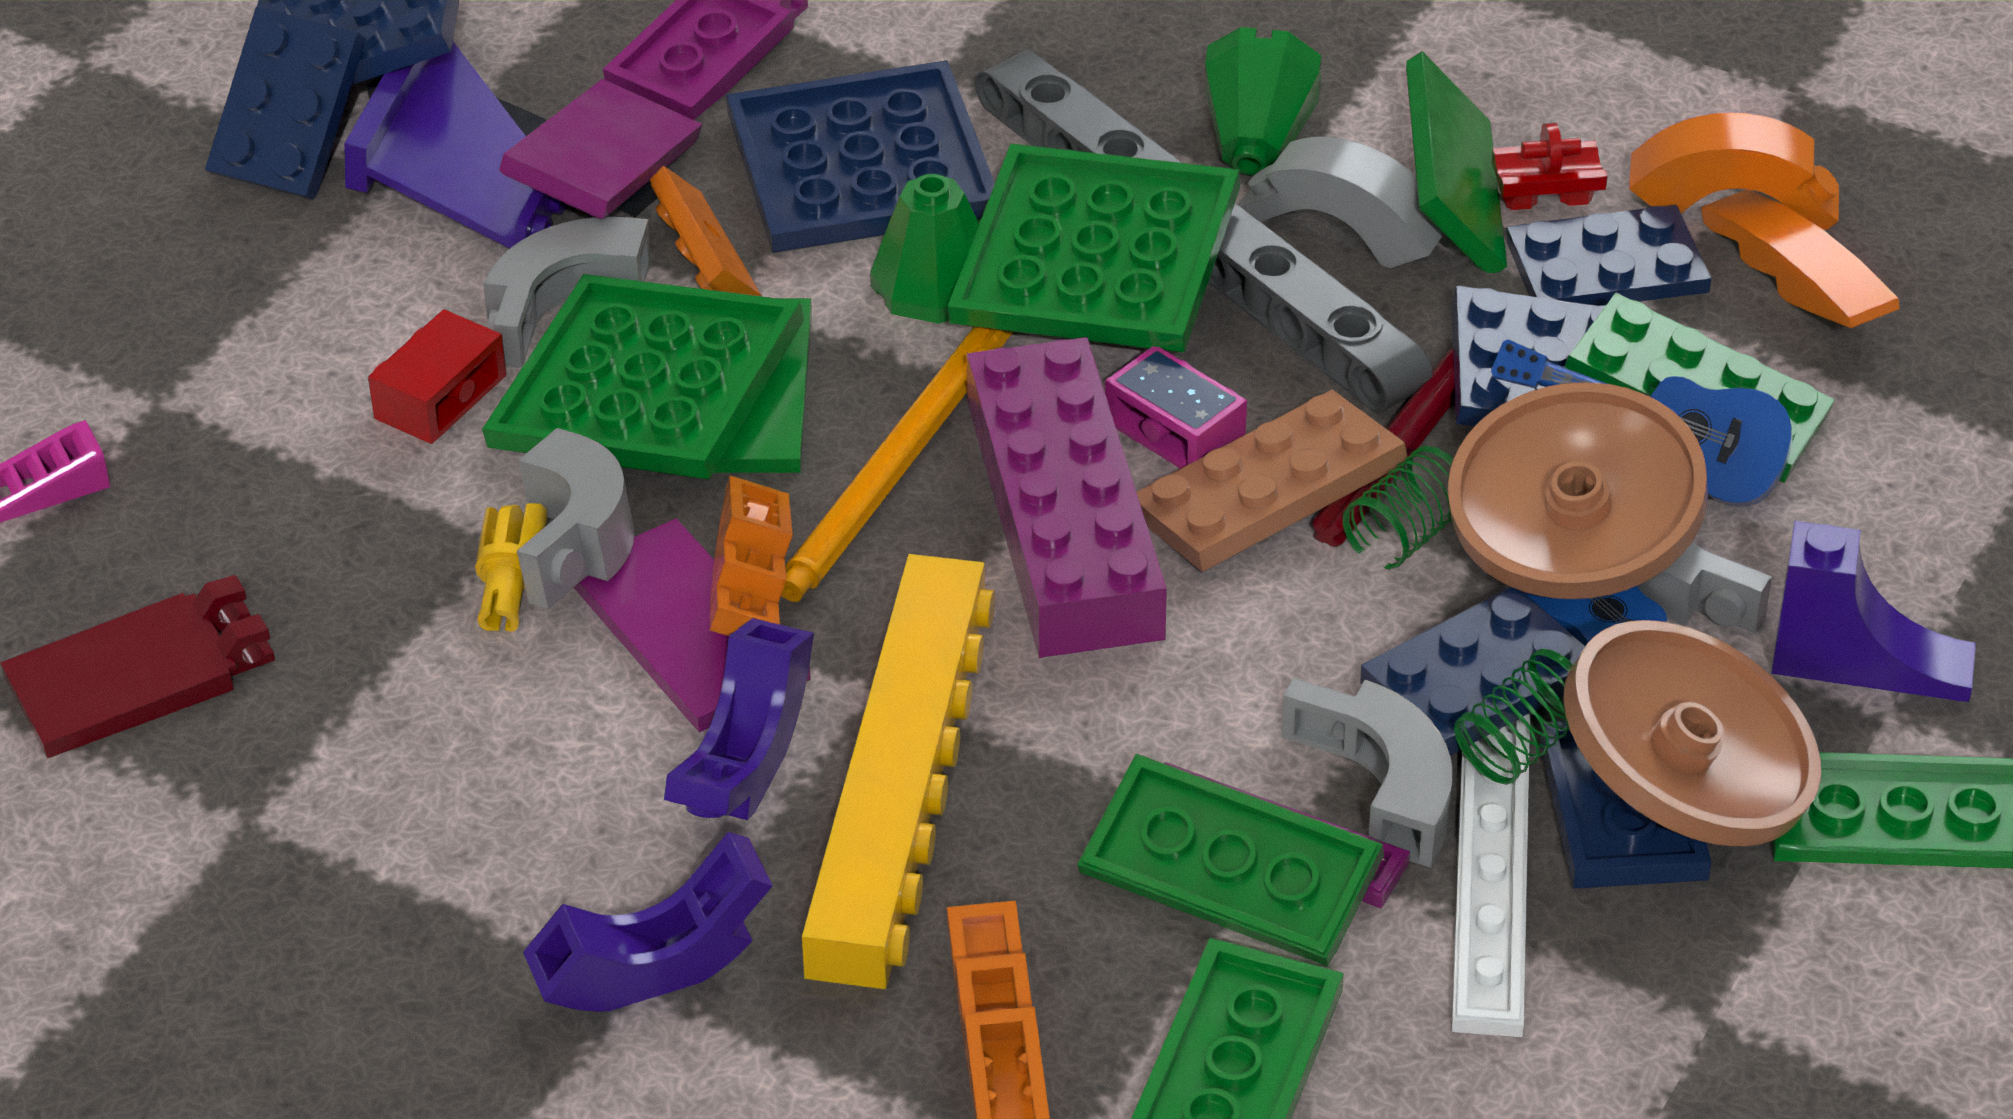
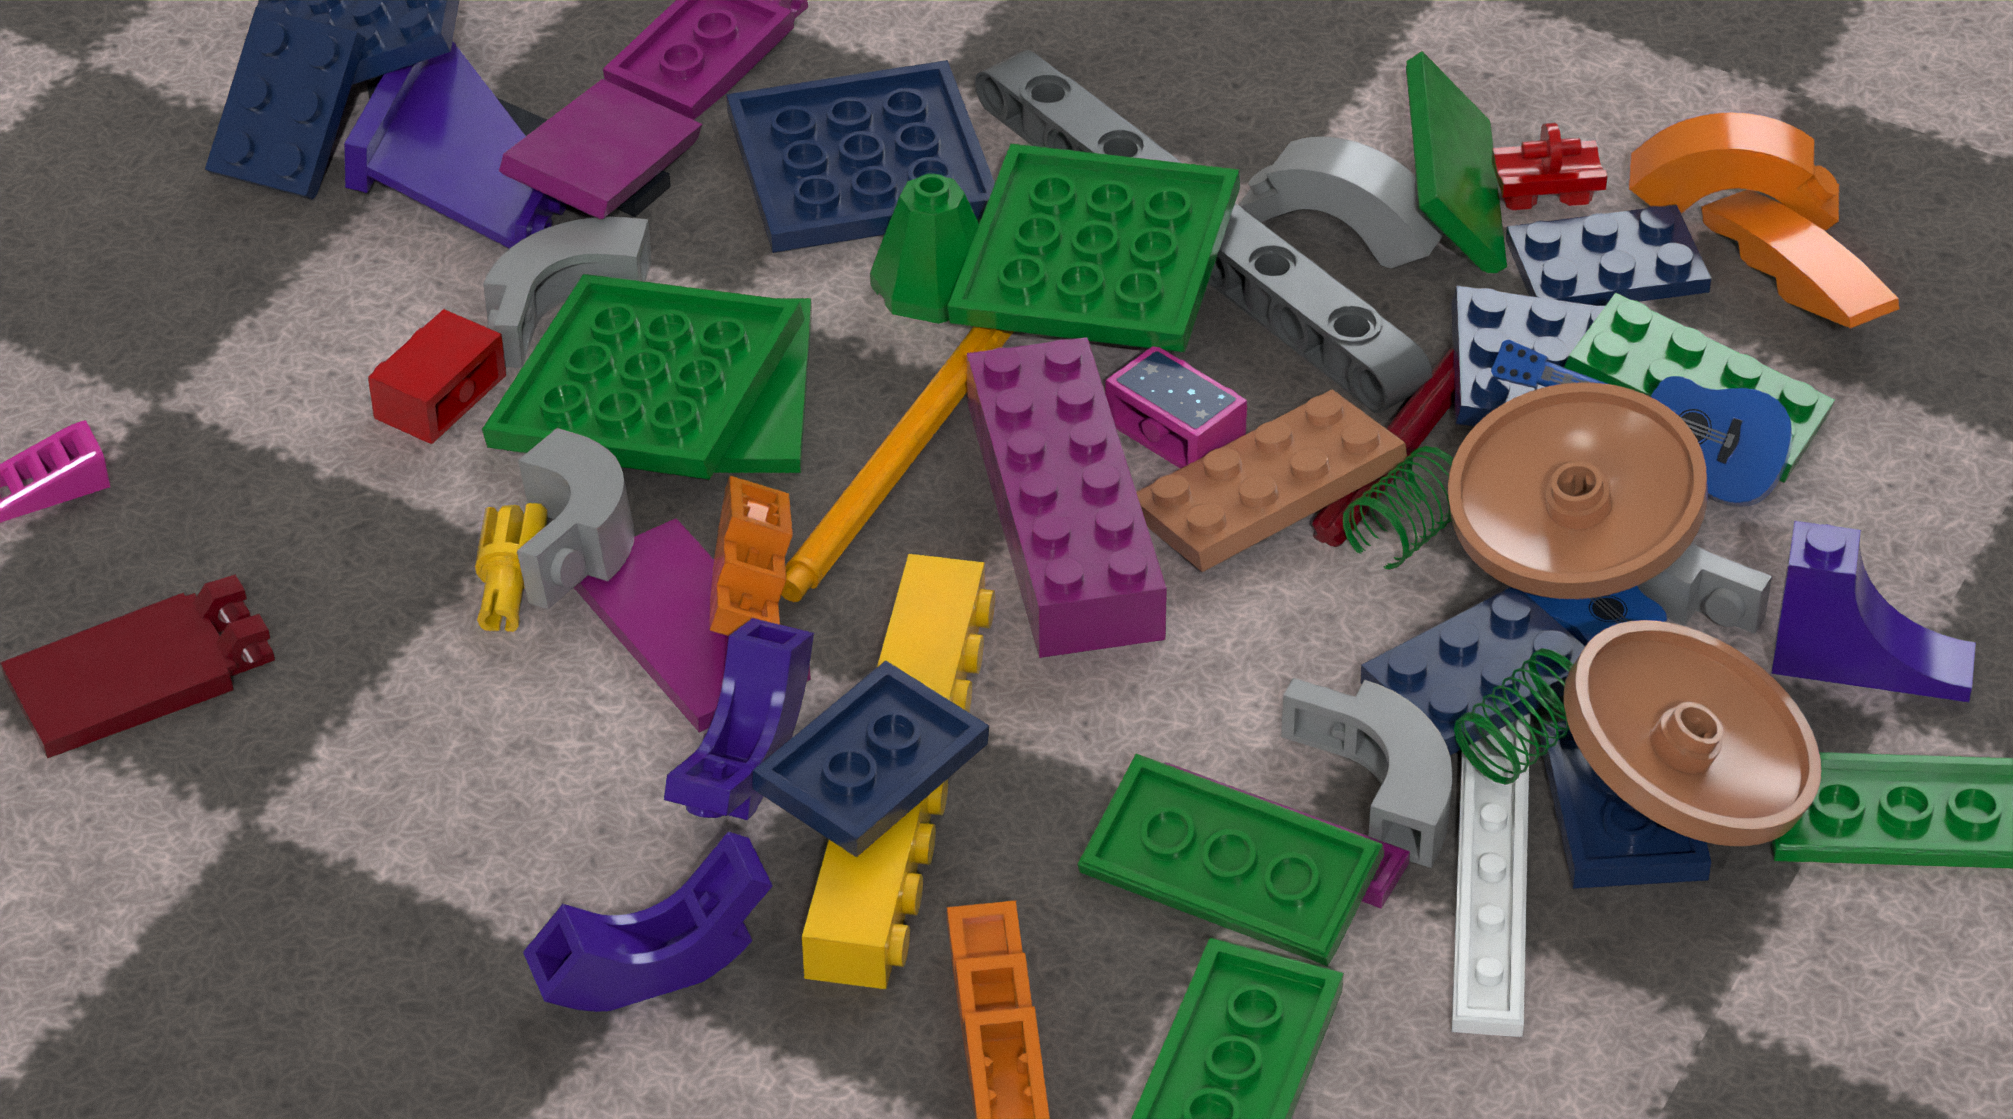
(701, 235): orange tile -> none
(870, 758): none -> dark blue plate
(1259, 94): green cone -> none

